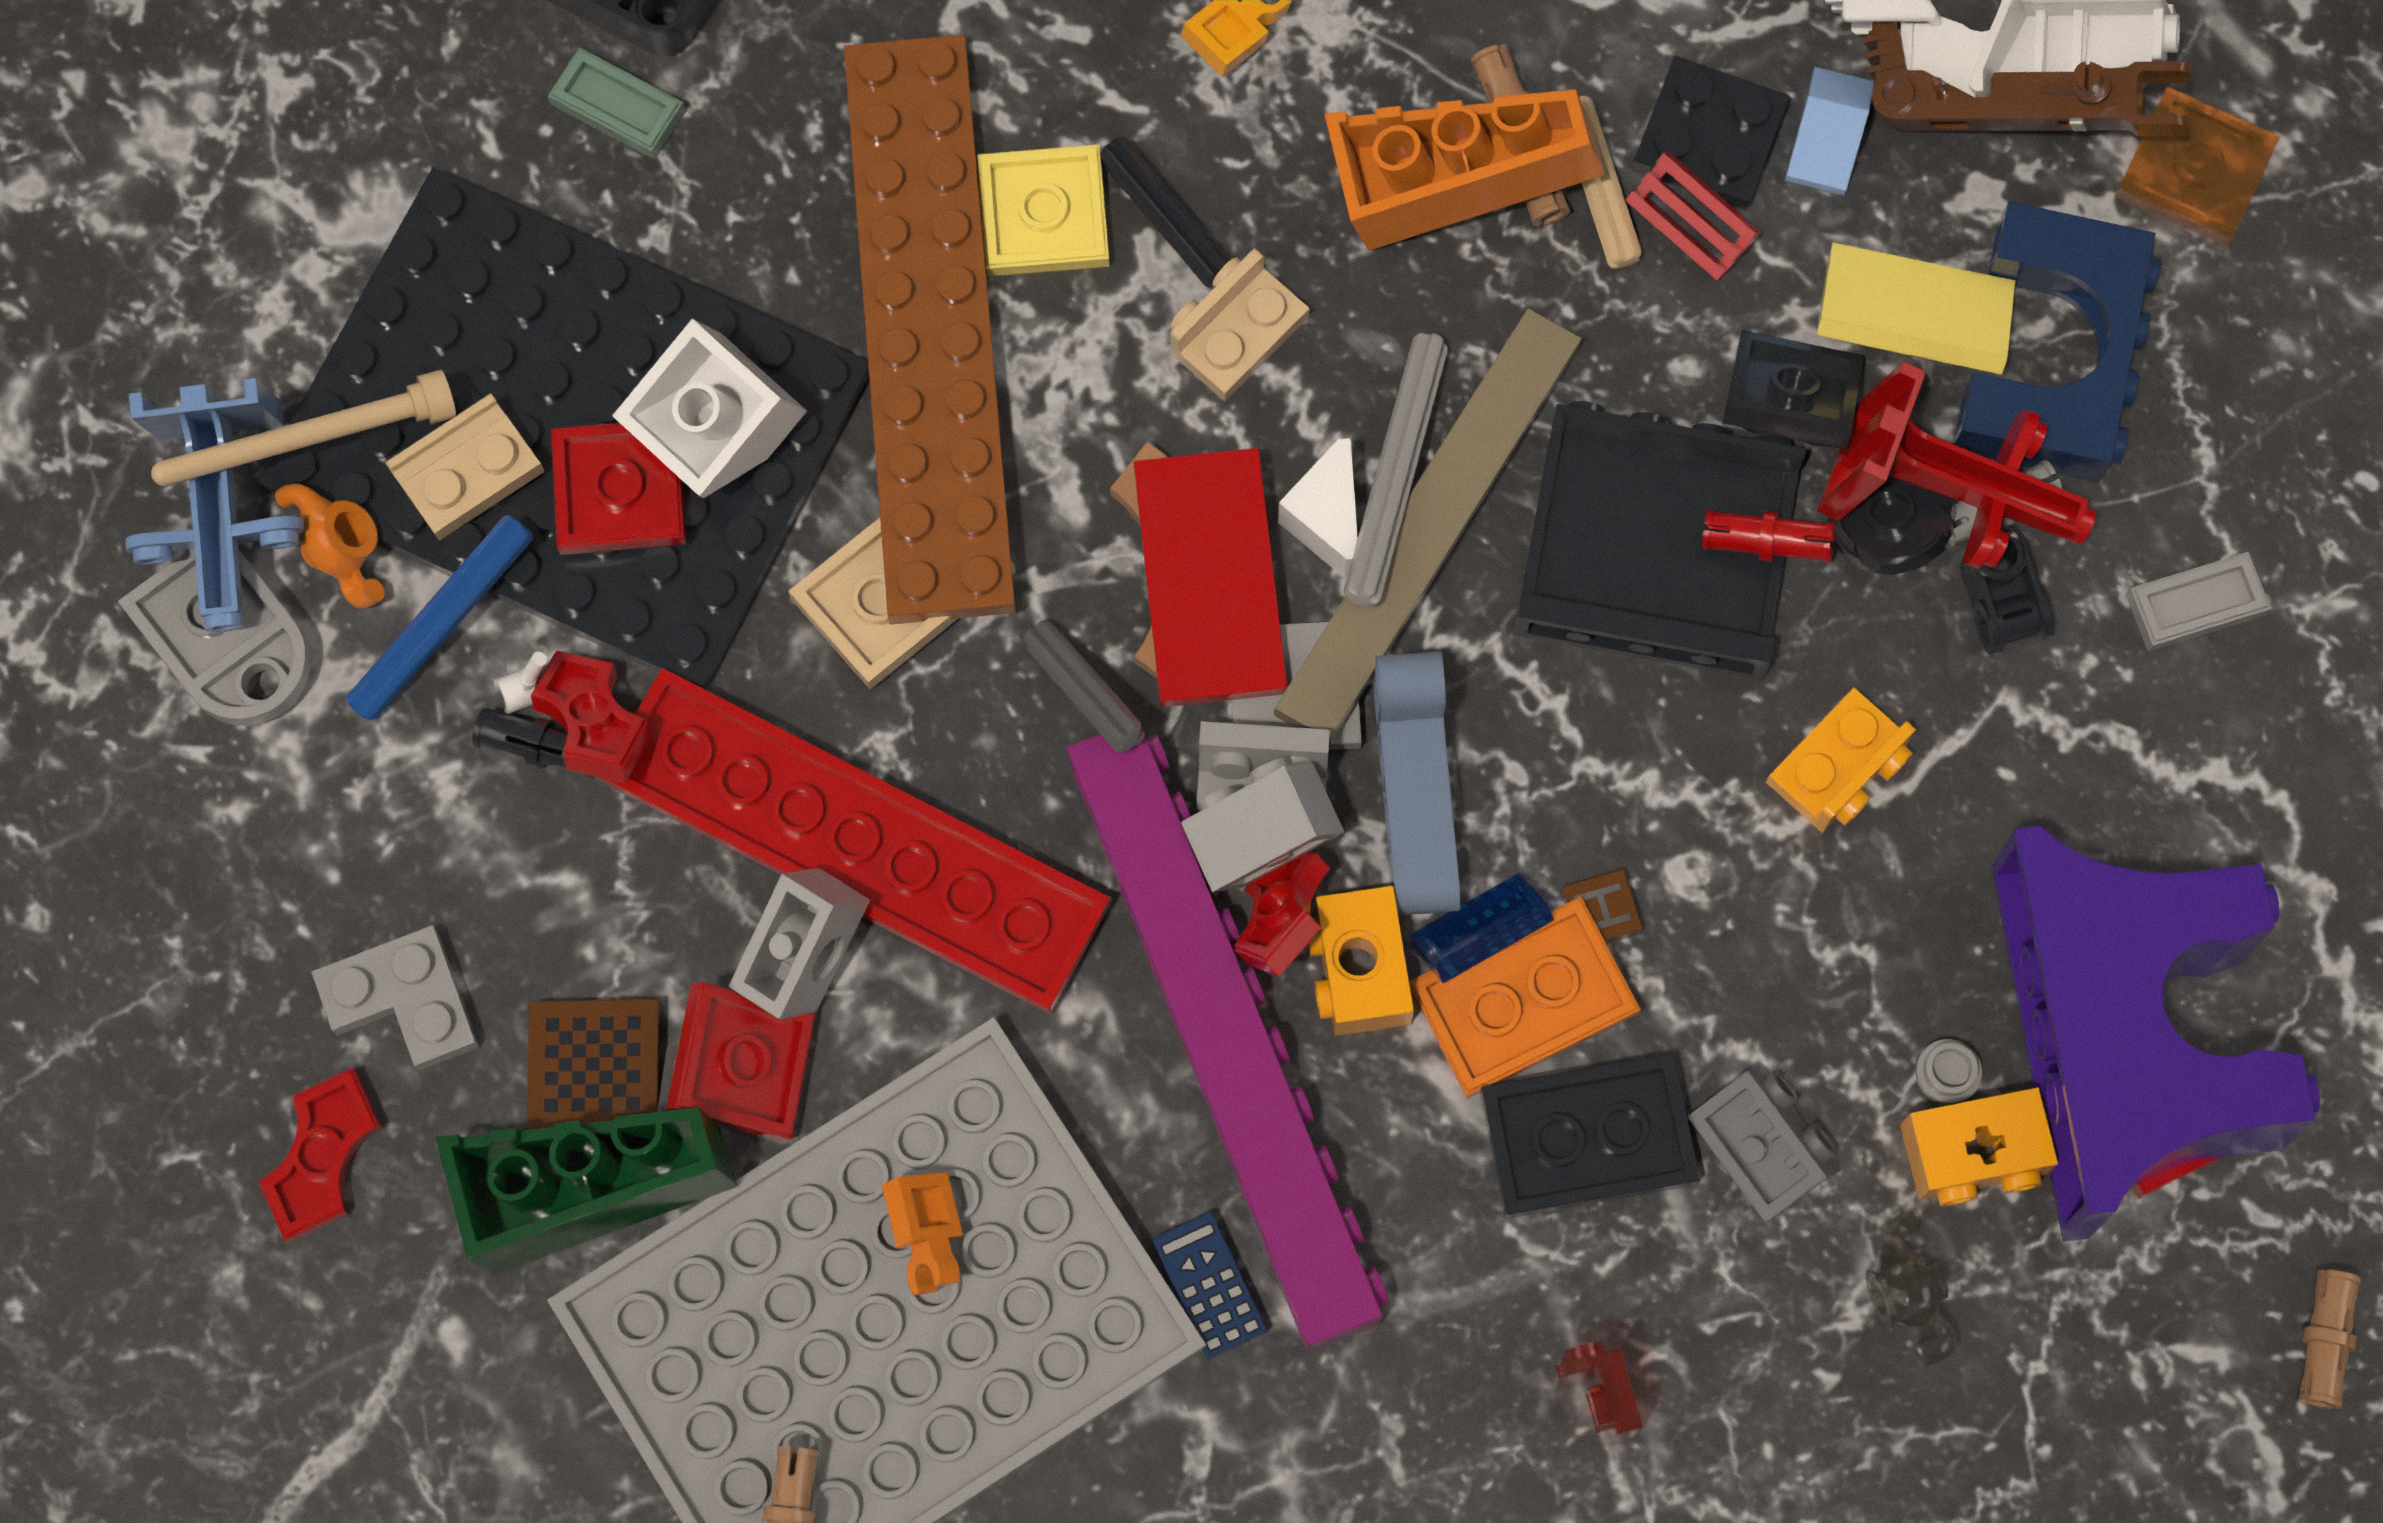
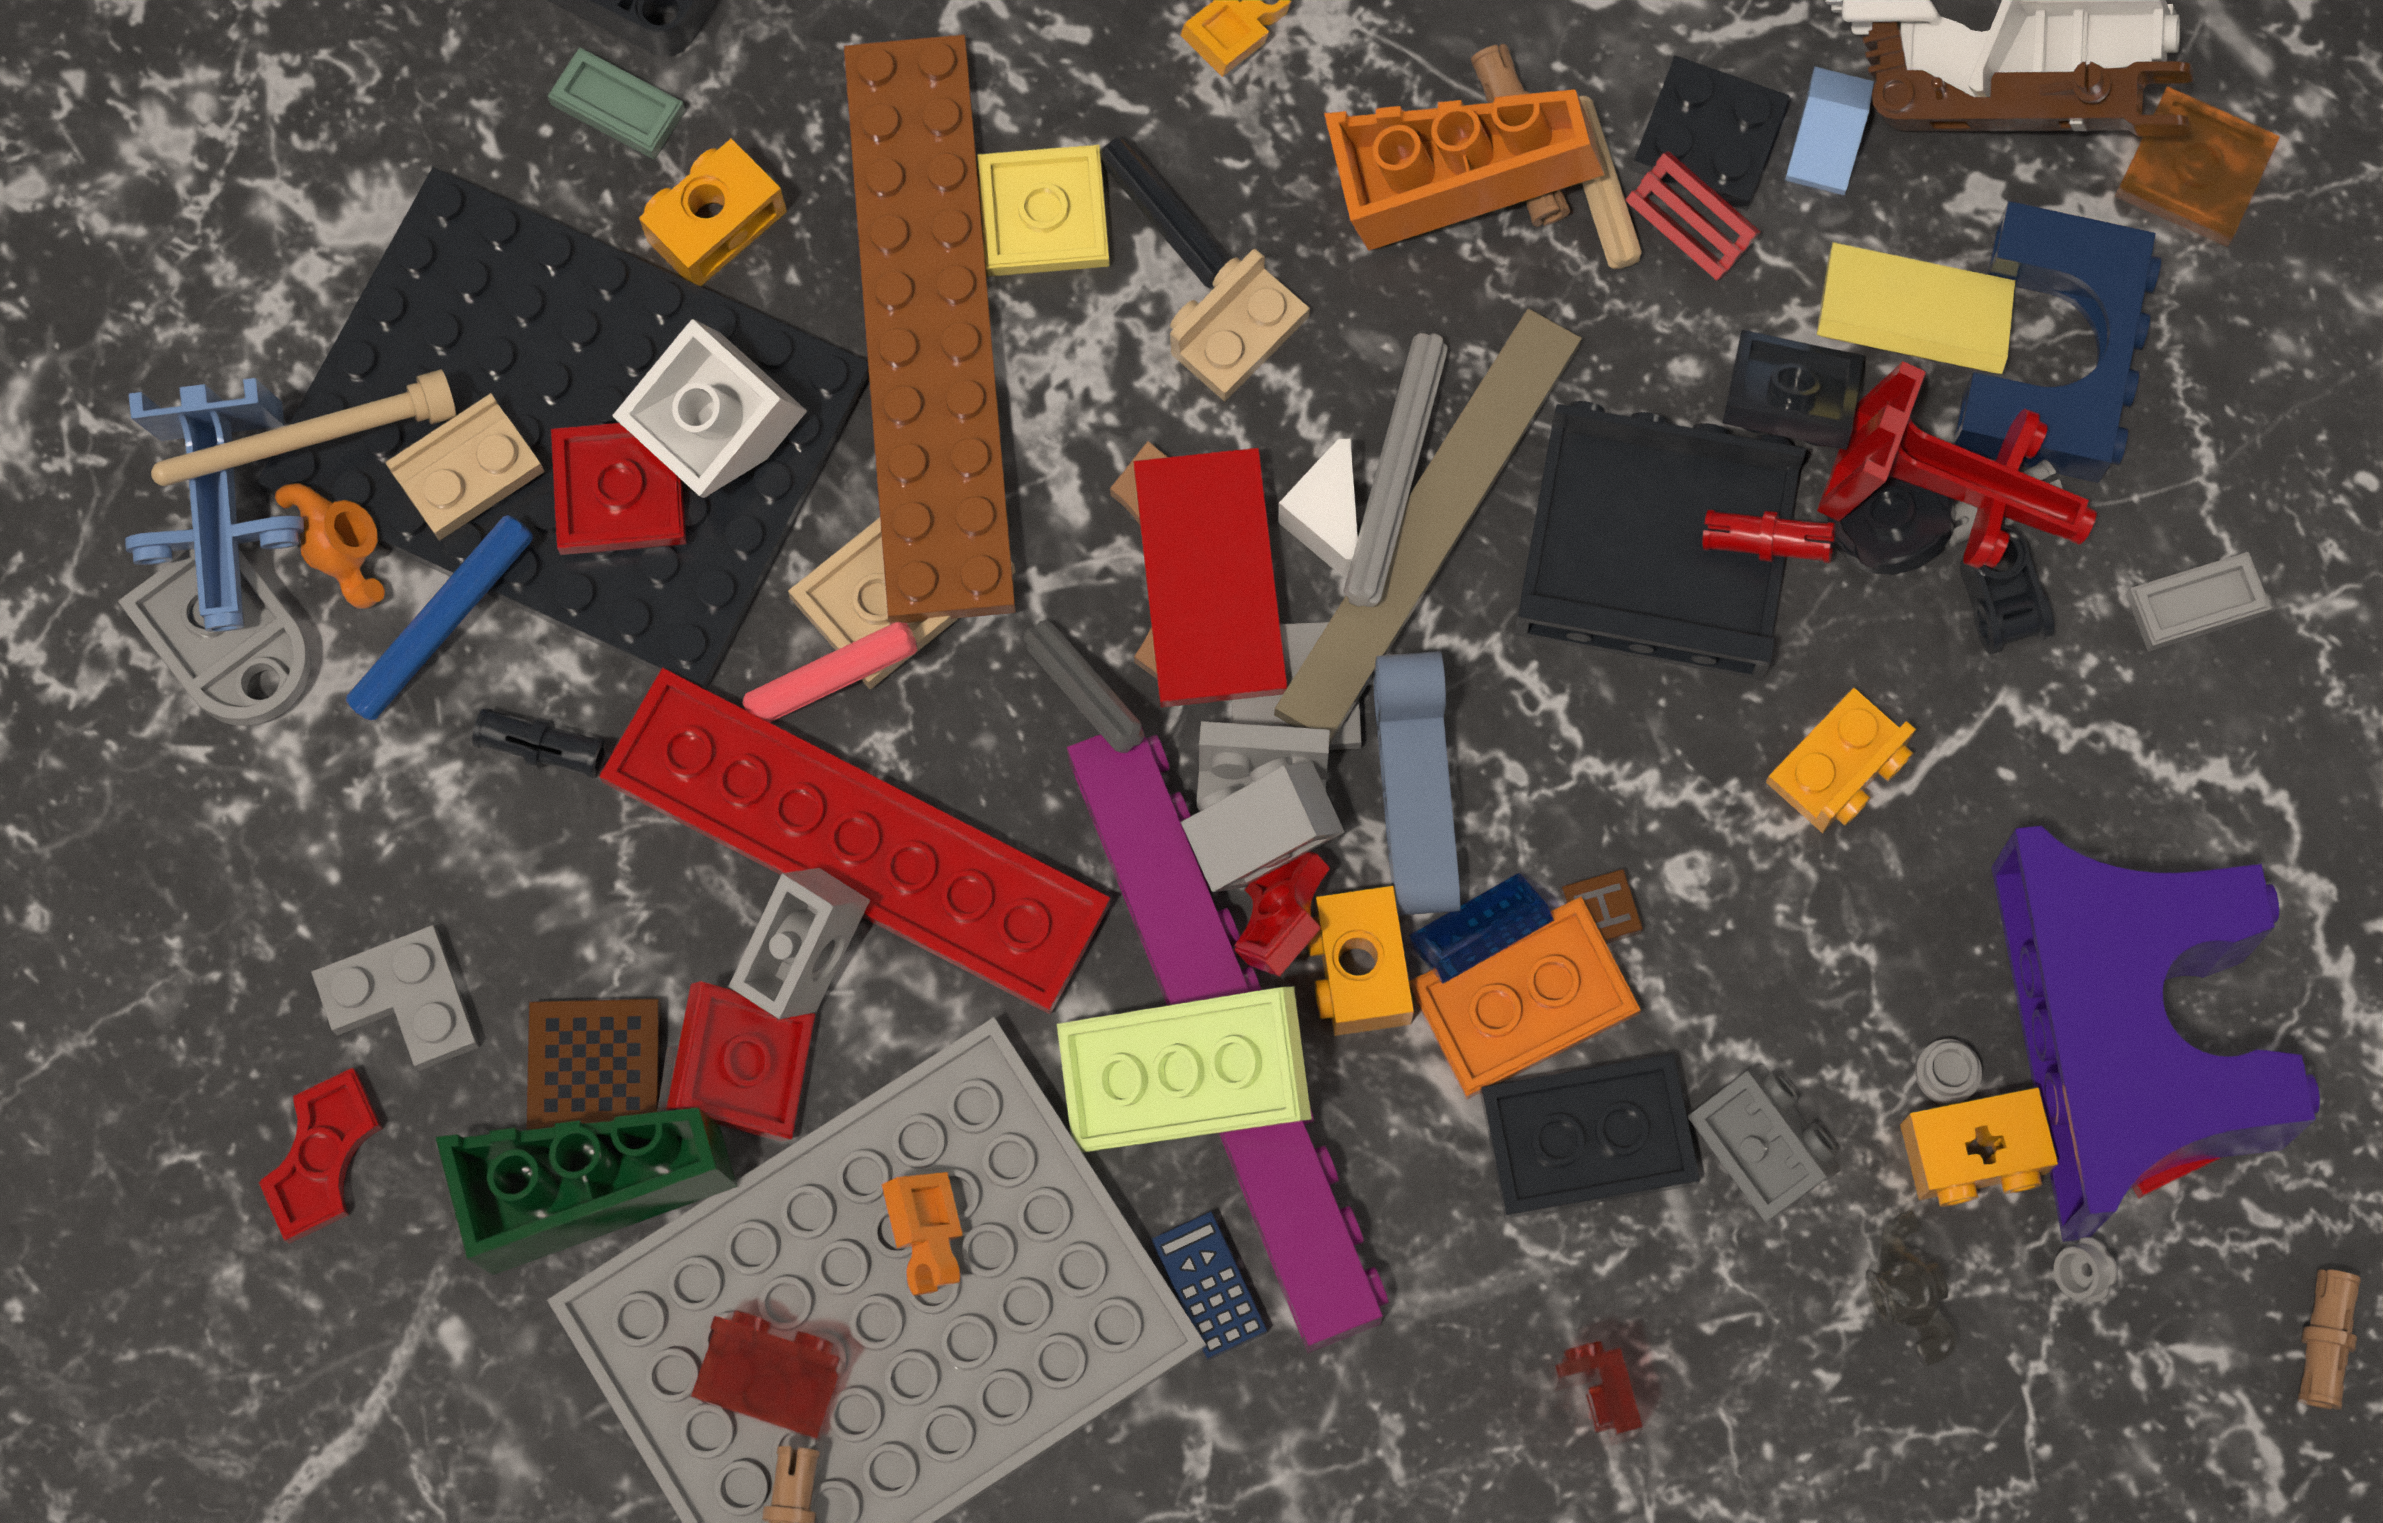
(520, 684): white hand -> none
(601, 734): red tile -> none
(705, 245): none -> light orange brick
(768, 1375): none -> clear red bracket
(831, 672): none -> coral axle
(1184, 1070): none -> yellowish green piece
(2073, 1274): none -> light grey plate

